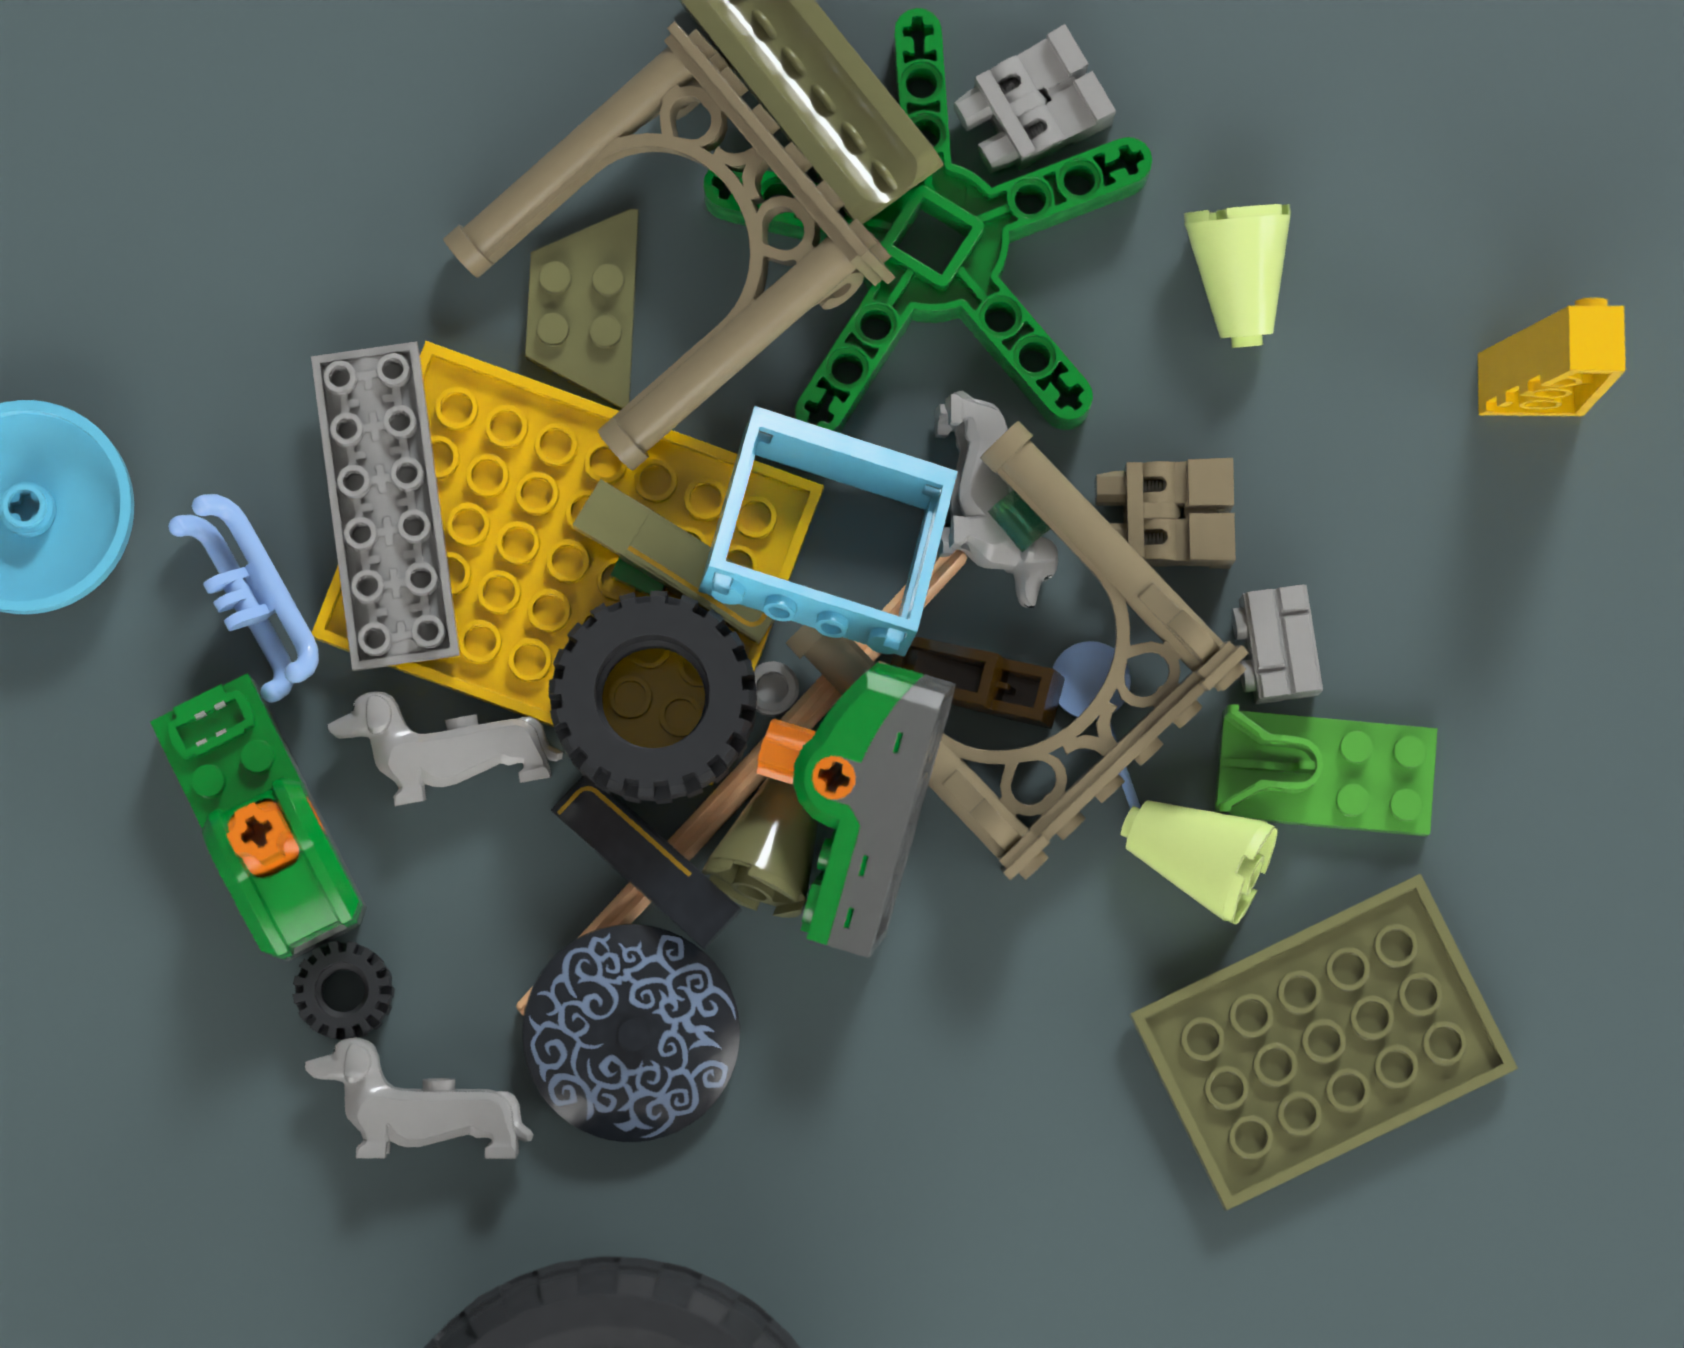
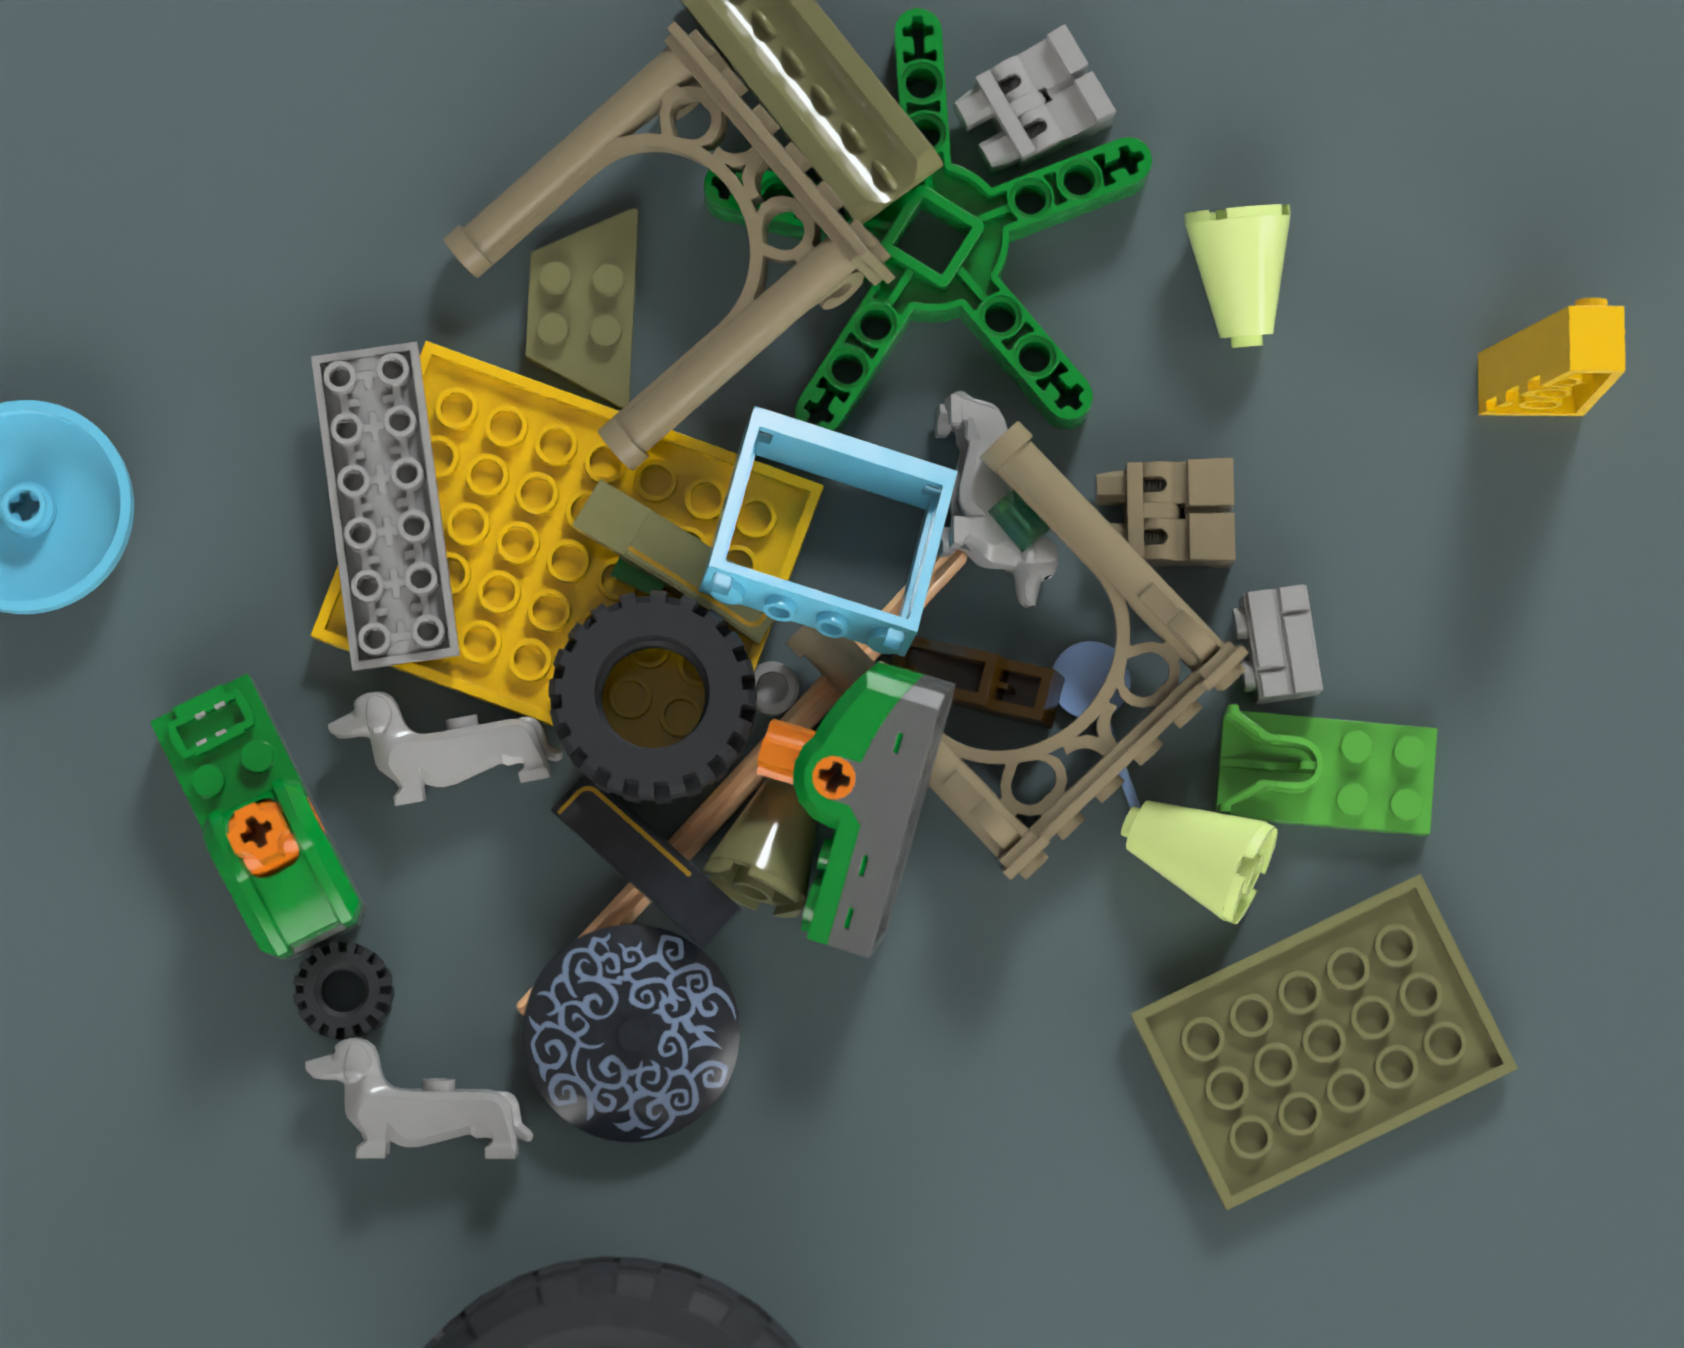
(251, 591): light blue piece -> none

